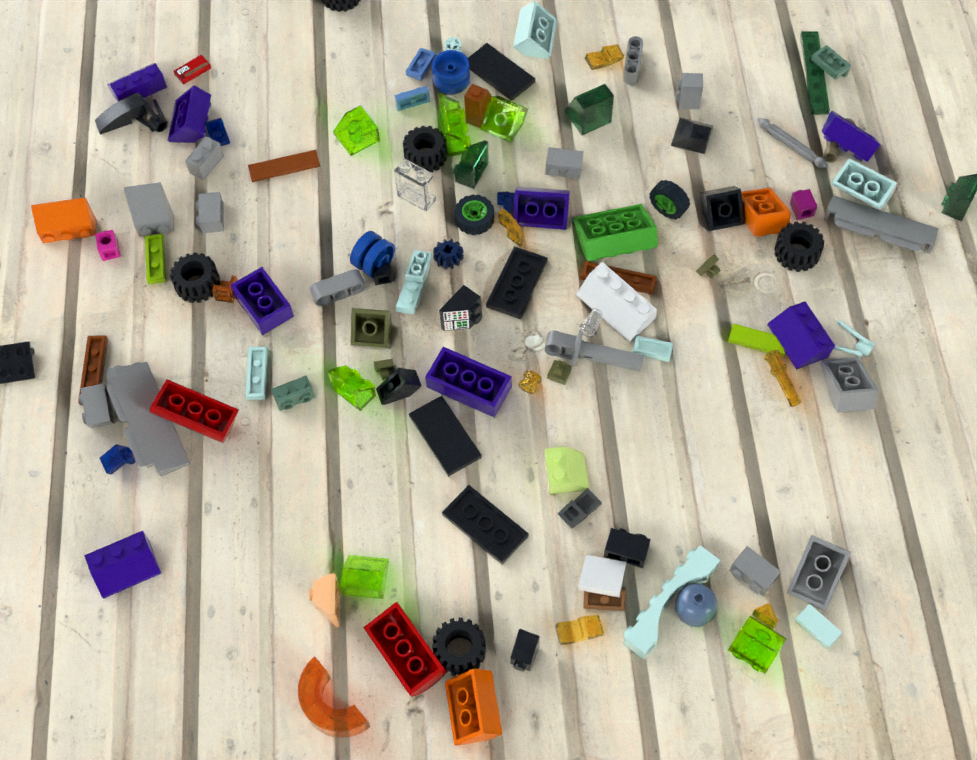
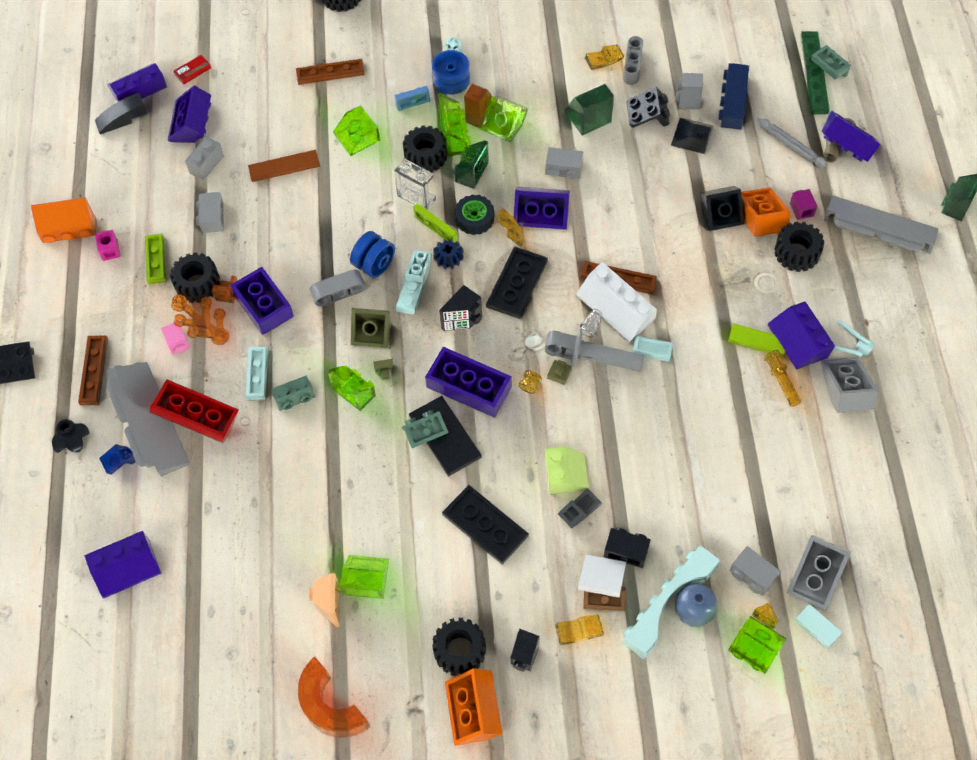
(71, 438): none -> black plate
(96, 406): light grey brick -> none
(149, 209): light grey slope -> none
(157, 122): black plant -> none
(175, 338): none -> bright pink brick
(217, 131): clear blue bracket -> none
(217, 334): none -> clear orange plant
(330, 71): none -> dark orange tile
(383, 275): black slope -> none
(398, 386): black slope -> none
(405, 650): red brick -> none
(420, 64): medium blue plate -> none
(424, 429): none -> sand green bracket
(434, 223): none -> lime tile
(500, 72): black tile -> none
(507, 200): clear blue bracket -> none
(535, 31): light aqua slope -> none
(615, 232): bright green slope -> none
(647, 107): none -> black bracket
(669, 199): black wheel -> none
(709, 267): olive tile -> none
(734, 96): none -> dark blue brick
(864, 184): light aqua slope -> none

